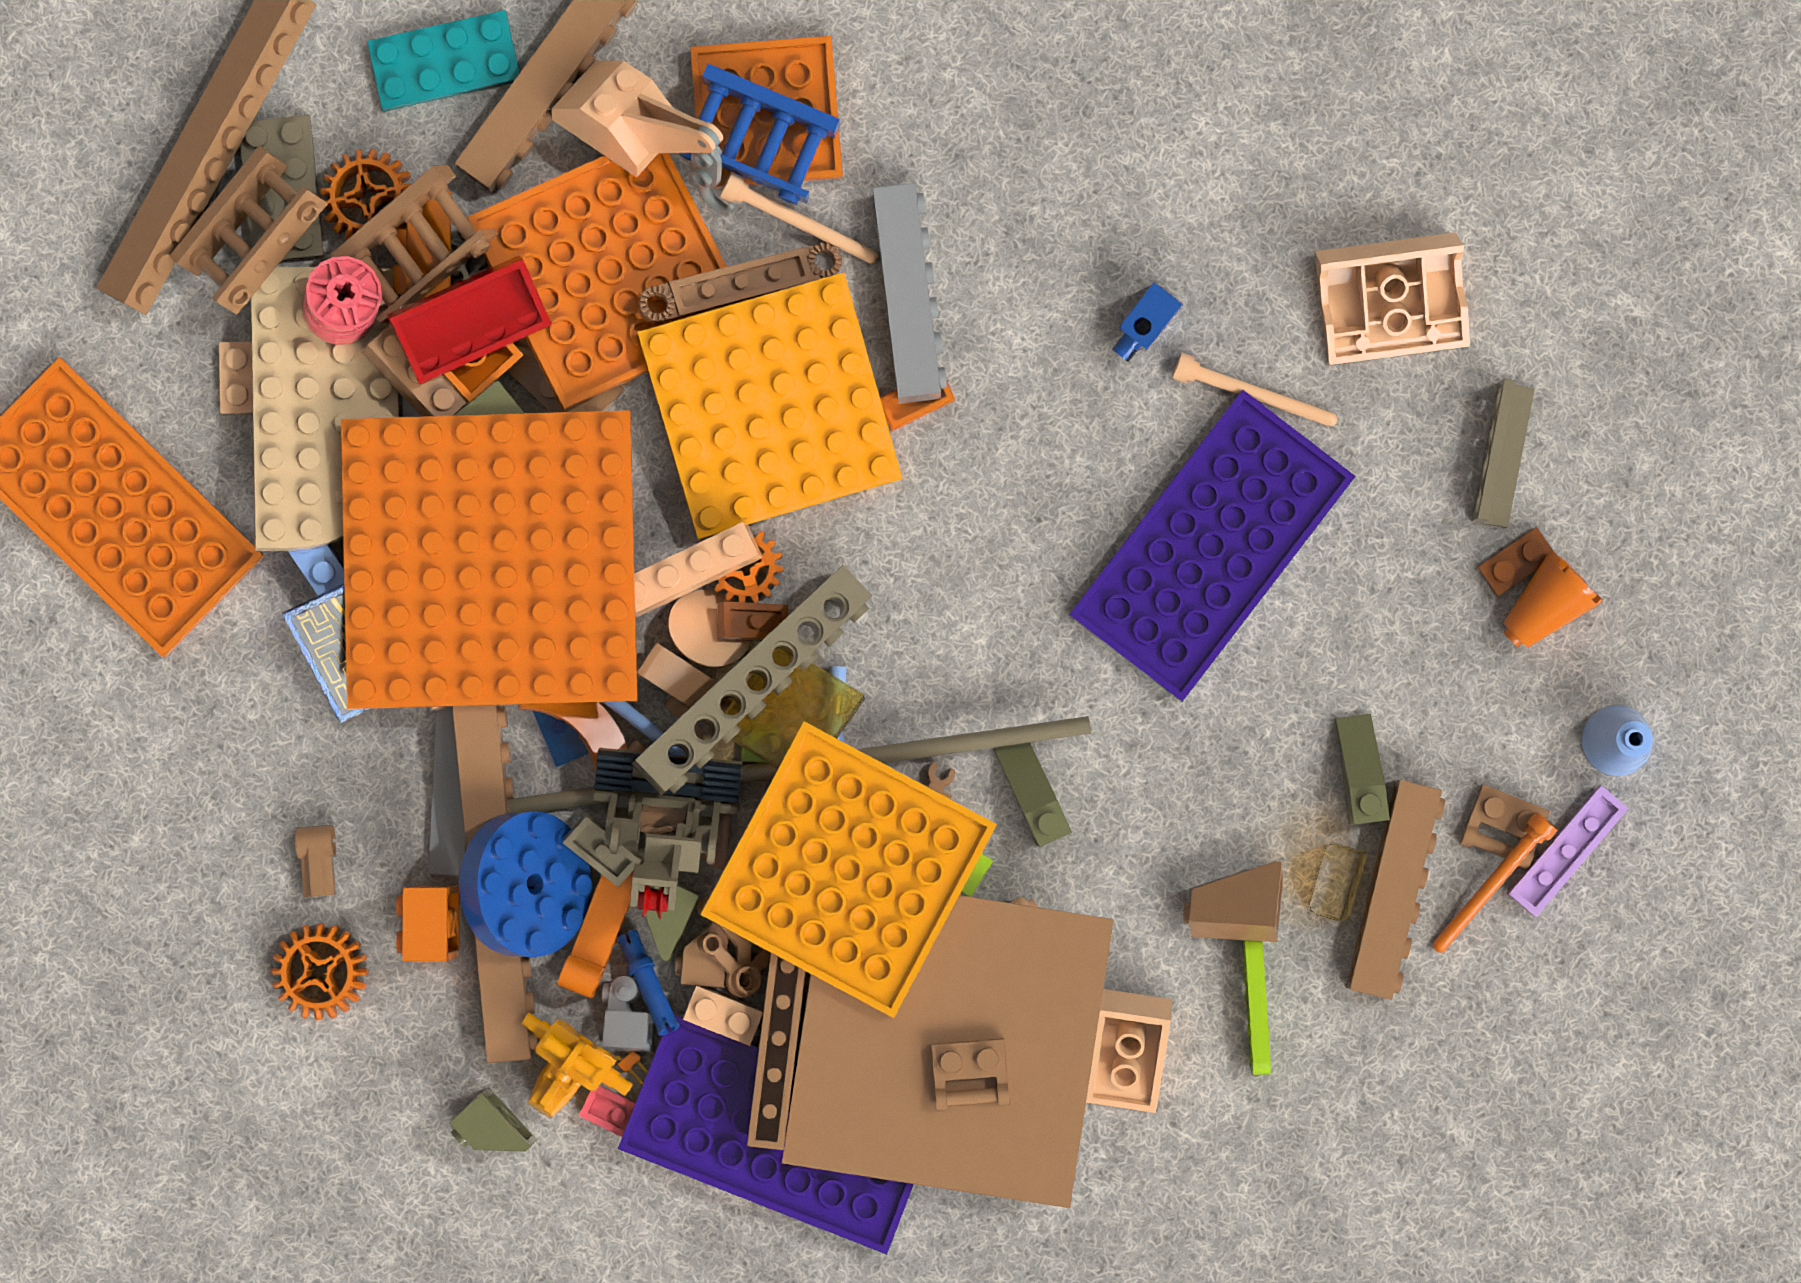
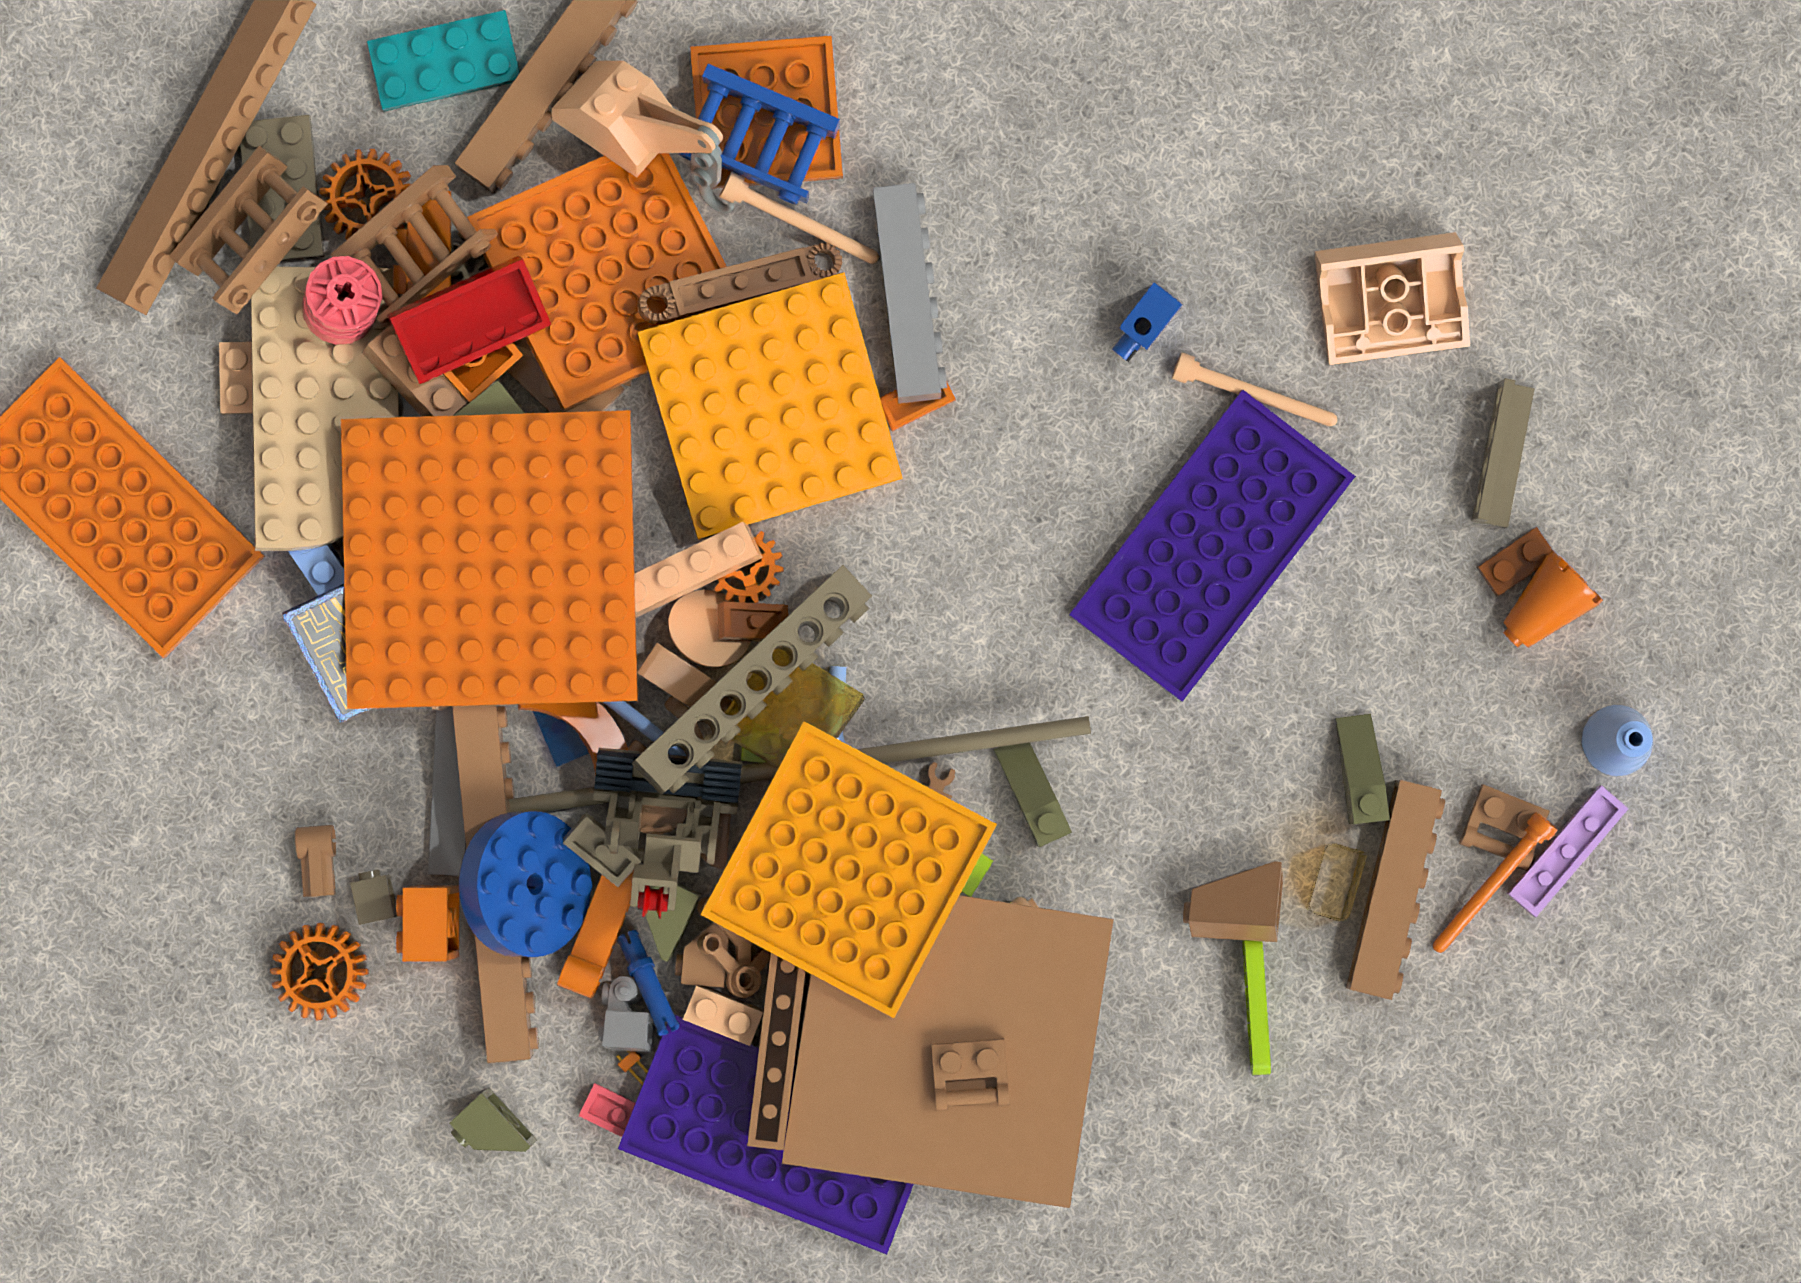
(373, 897): none -> dark tan brick
(571, 1063): light orange piece -> none
(1129, 1050): light nougat slope -> none

